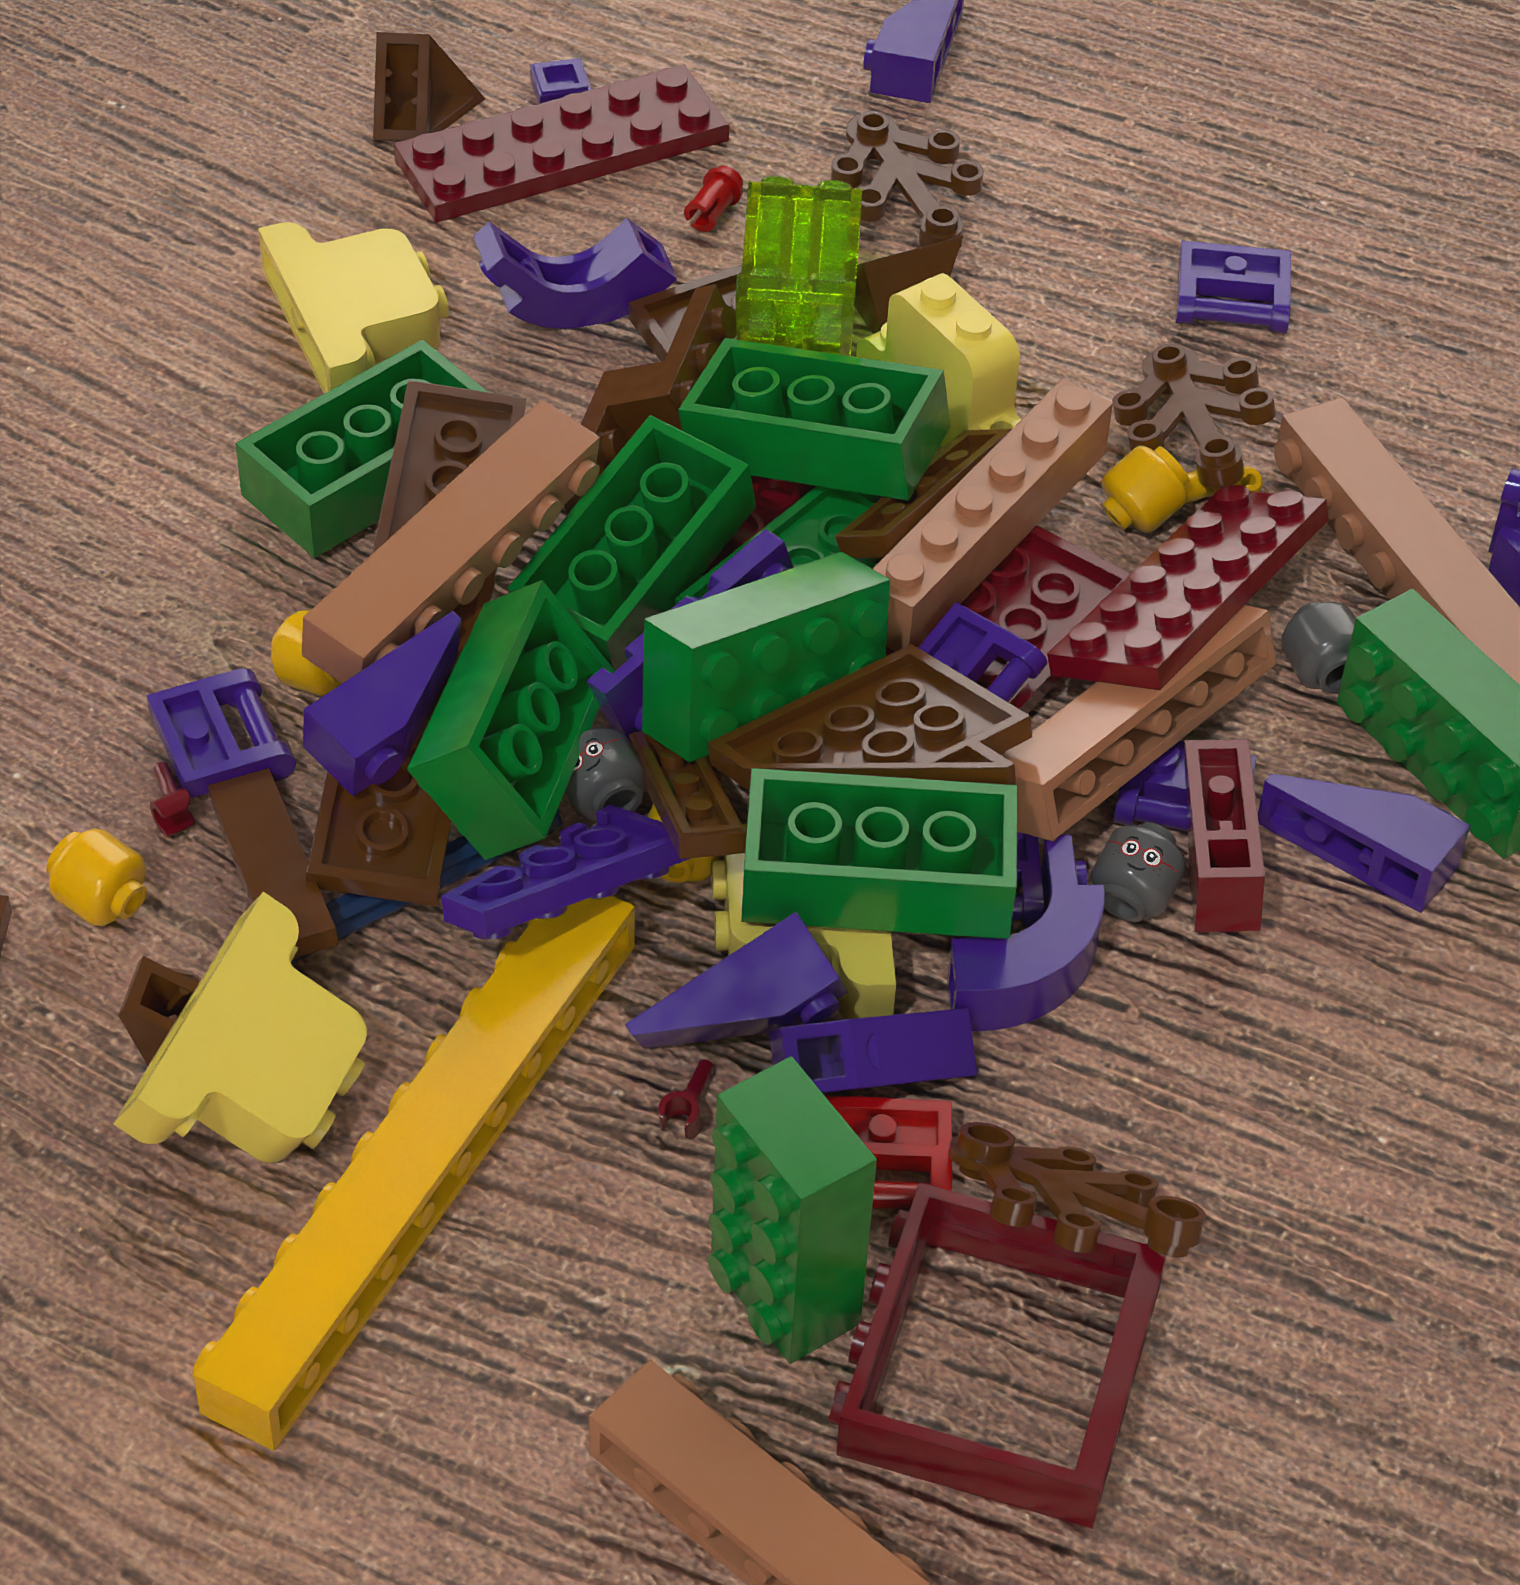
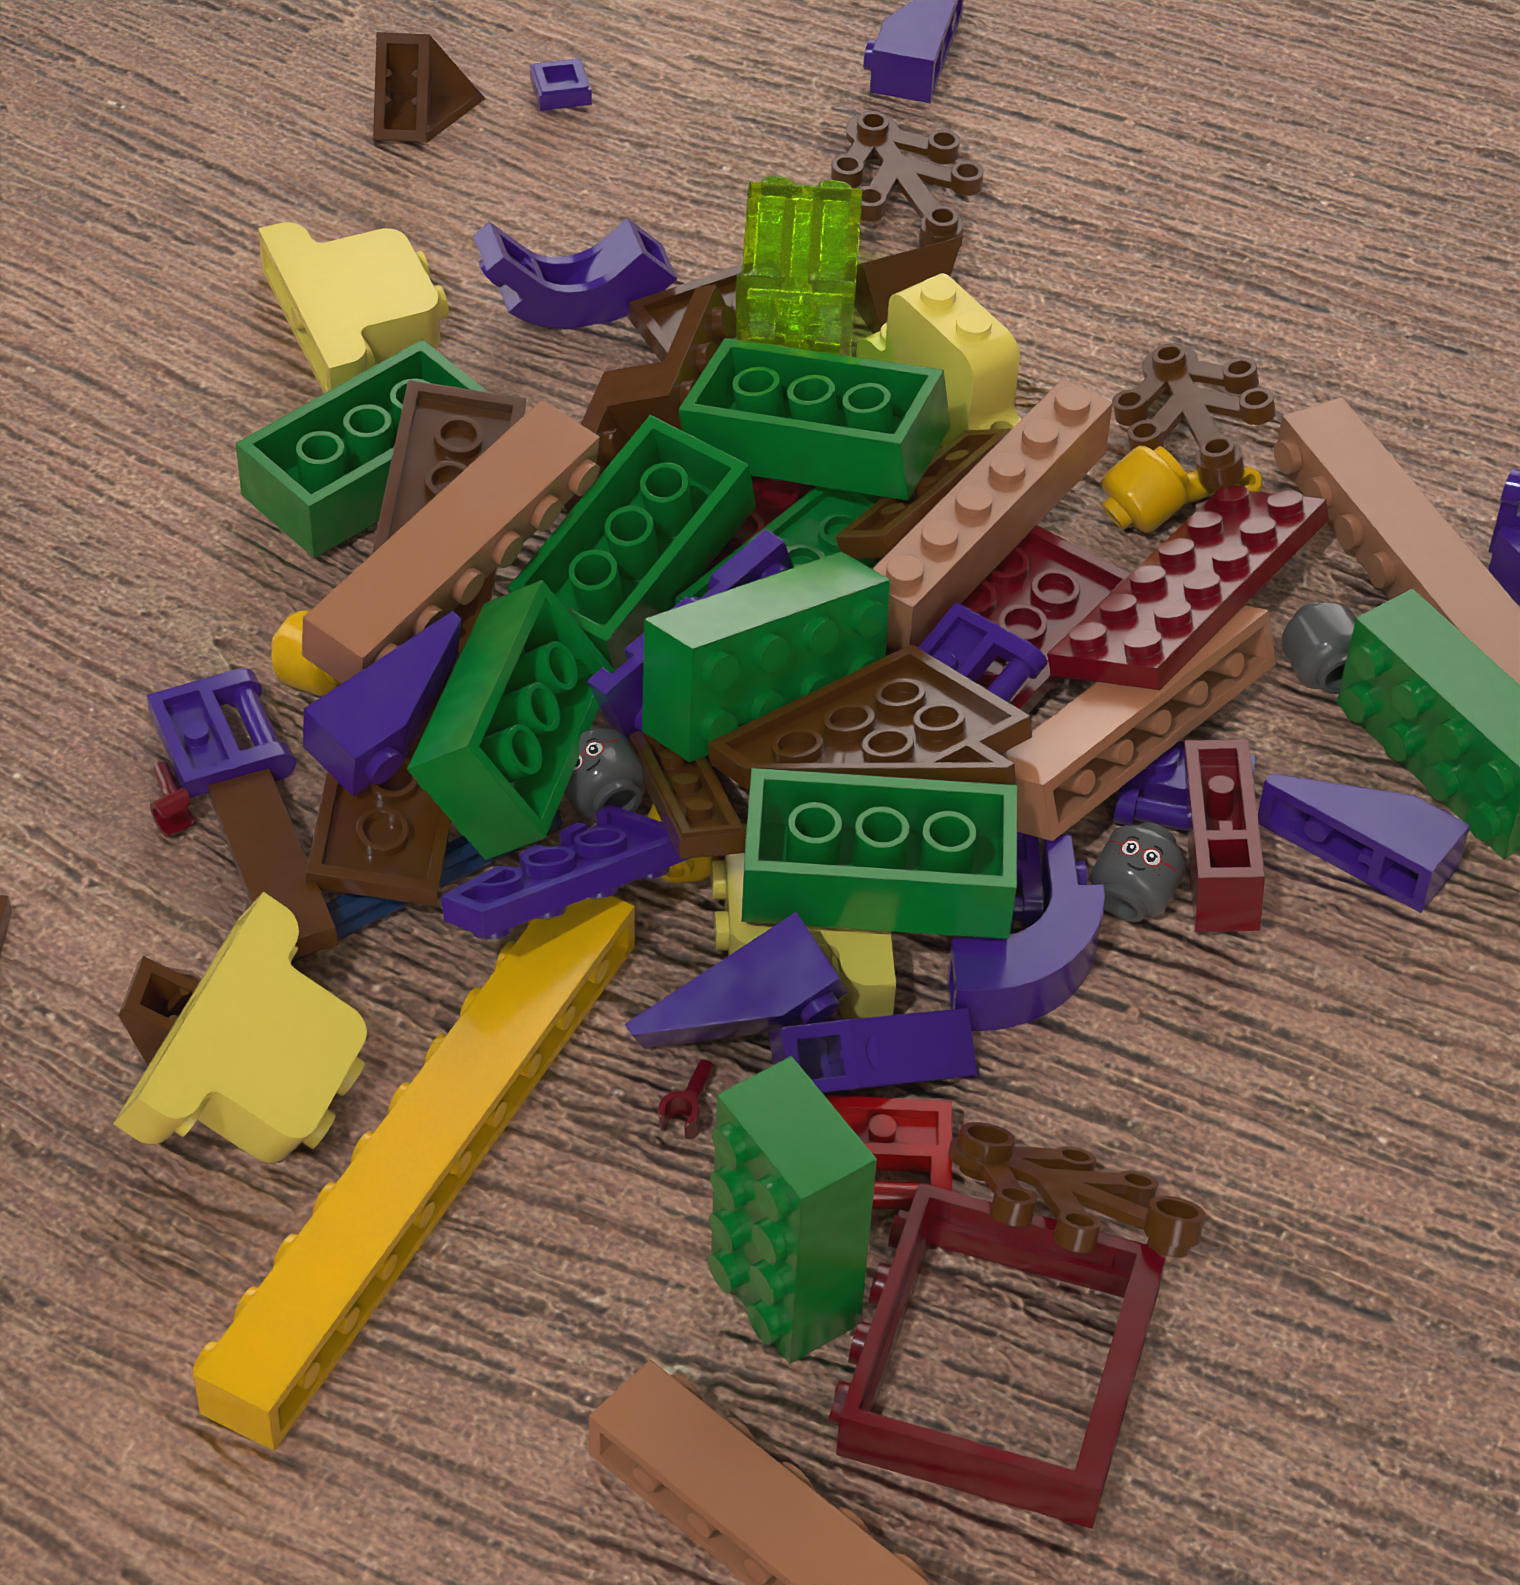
(97, 876): yellow head -> none
(560, 142): plate -> none
(720, 189): red pin -> none
(1234, 273): dark purple plate -> none

